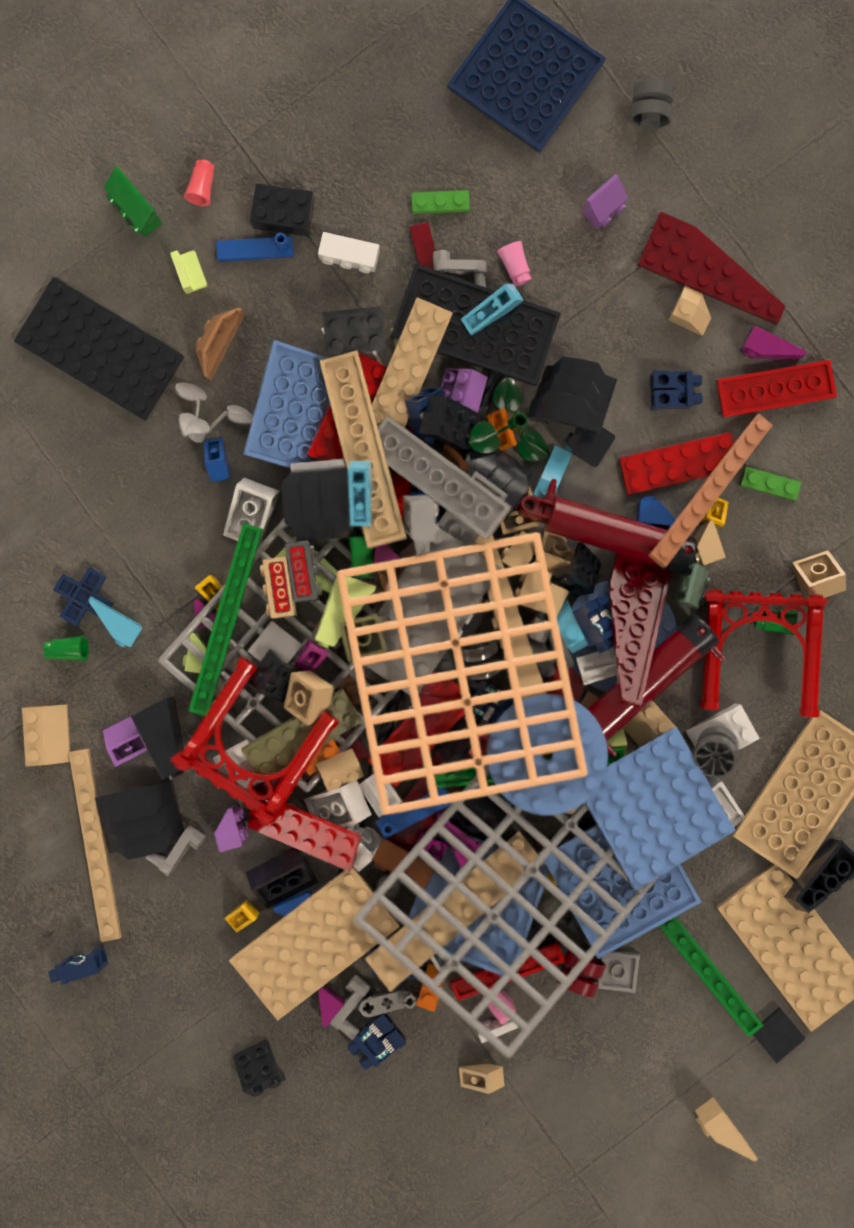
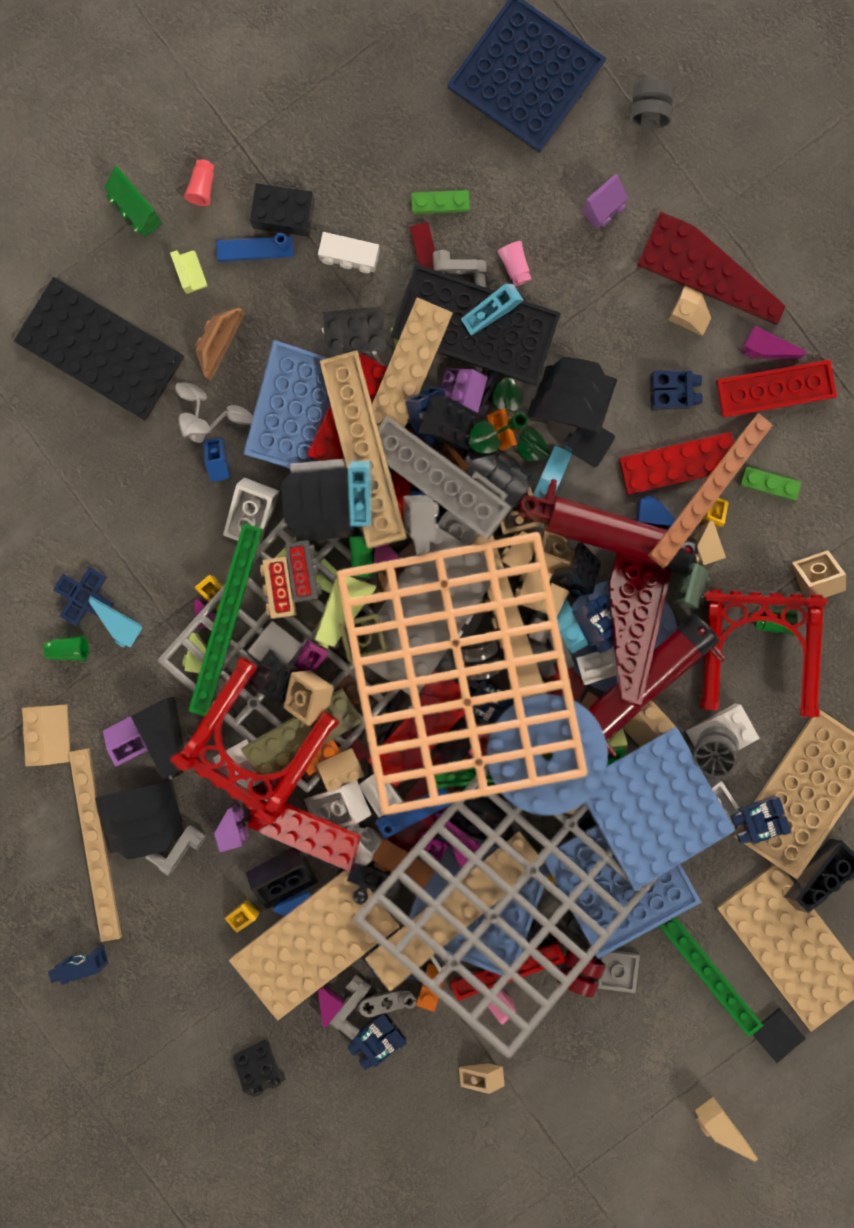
(367, 879): none -> black plate
(497, 1028): white plate -> none
(761, 820): none -> dark blue hips

